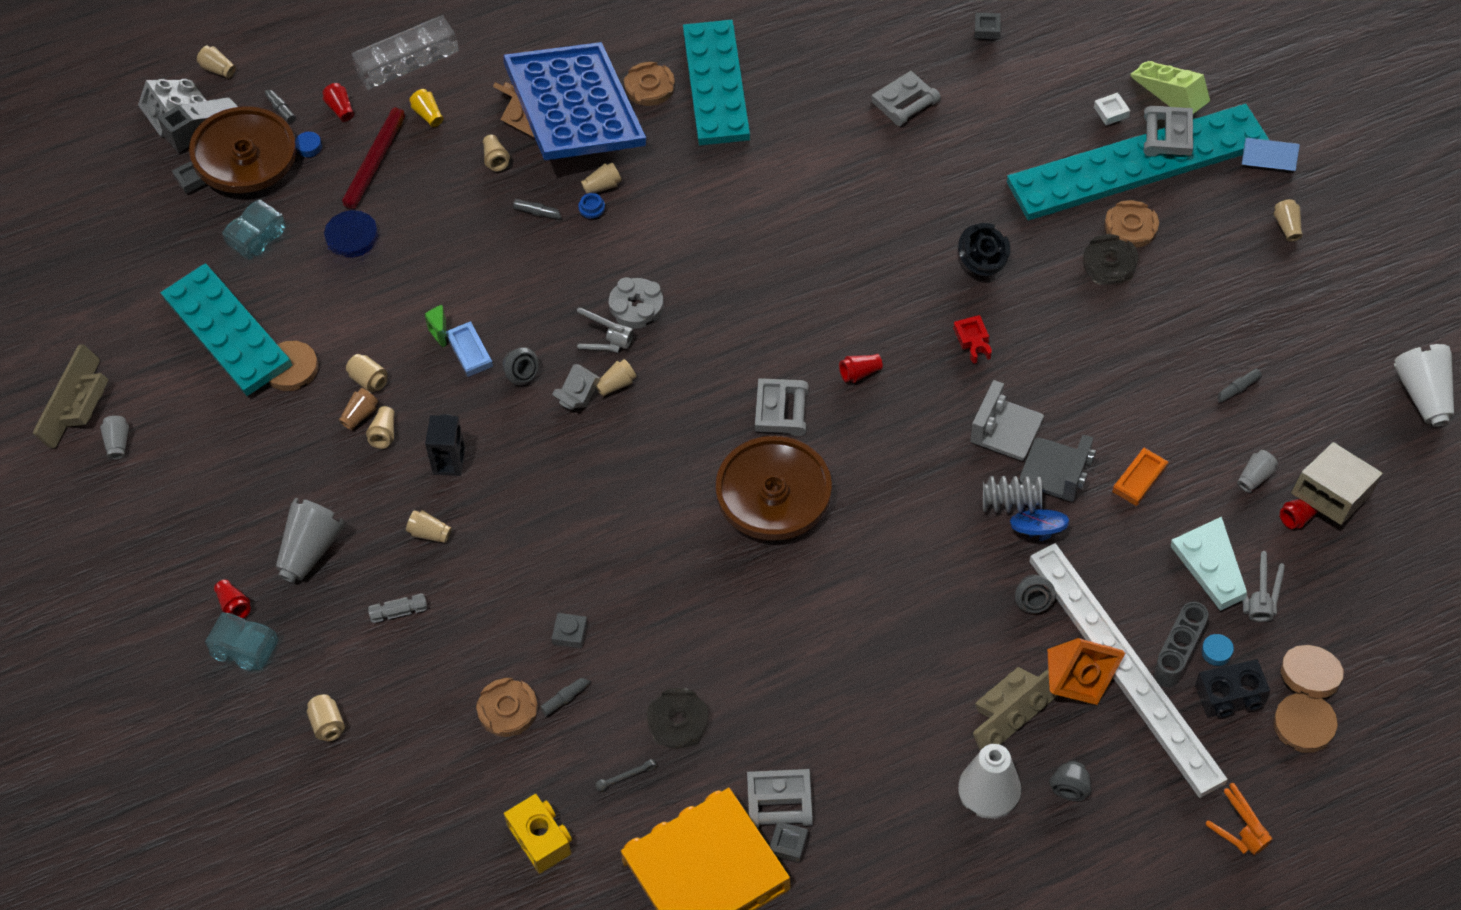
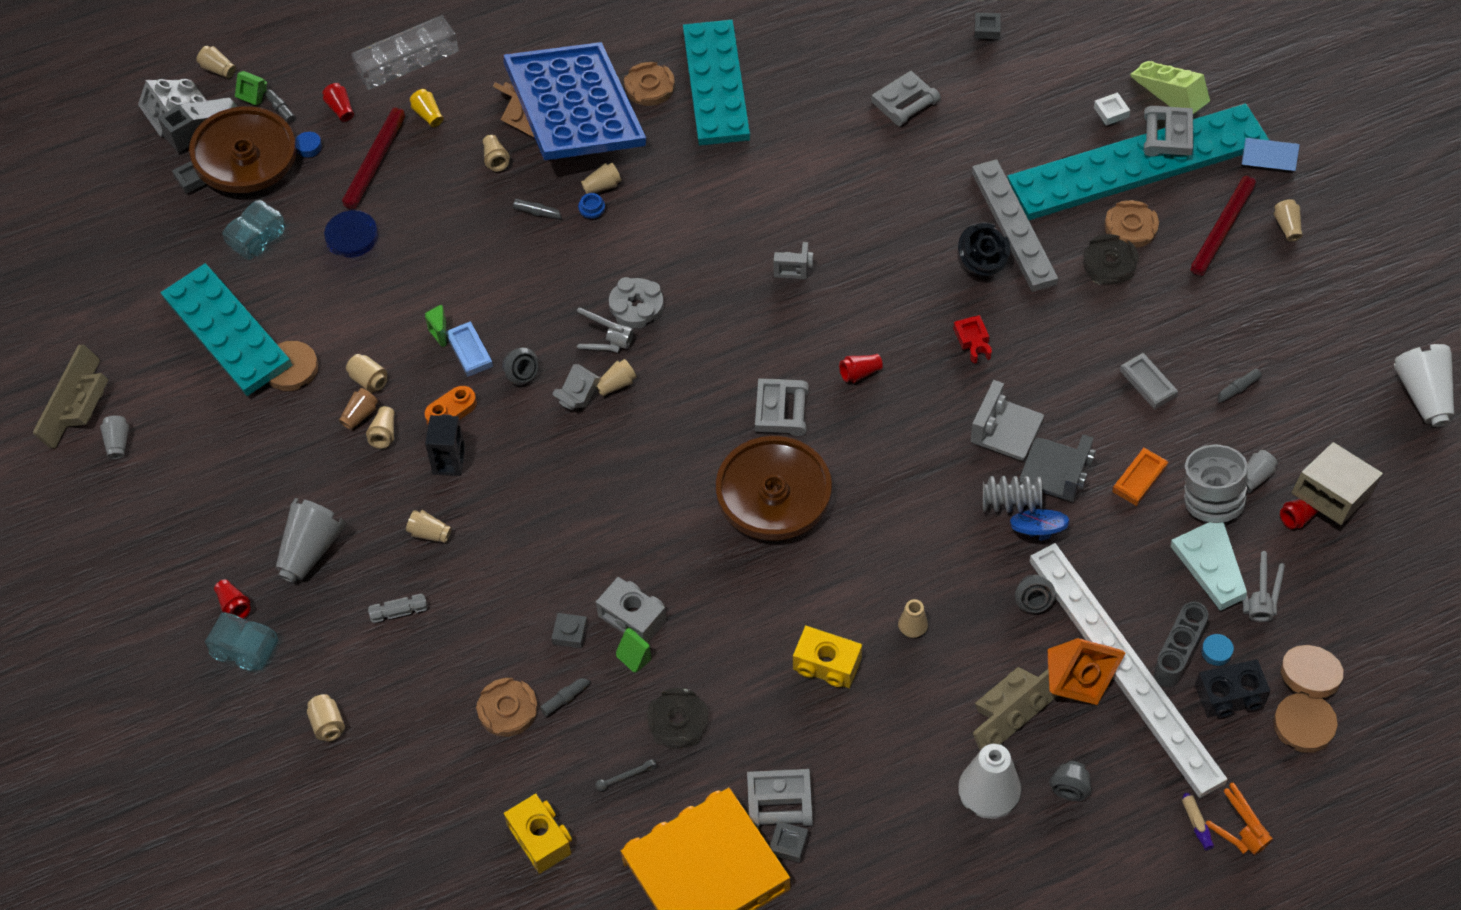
(250, 87): none -> bright green tile
(452, 405): none -> orange plate
(623, 595): none -> light grey brick
(633, 651): none -> bright green slope
(793, 264): none -> light grey bracket
(818, 644): none -> yellow brick
(913, 619): none -> tan cone
(1014, 225): none -> light grey plate
(1148, 381): none -> light grey tile
(1199, 825): none -> tan piece
(1215, 483): none -> light grey wheel
(1223, 226): none -> dark red axle

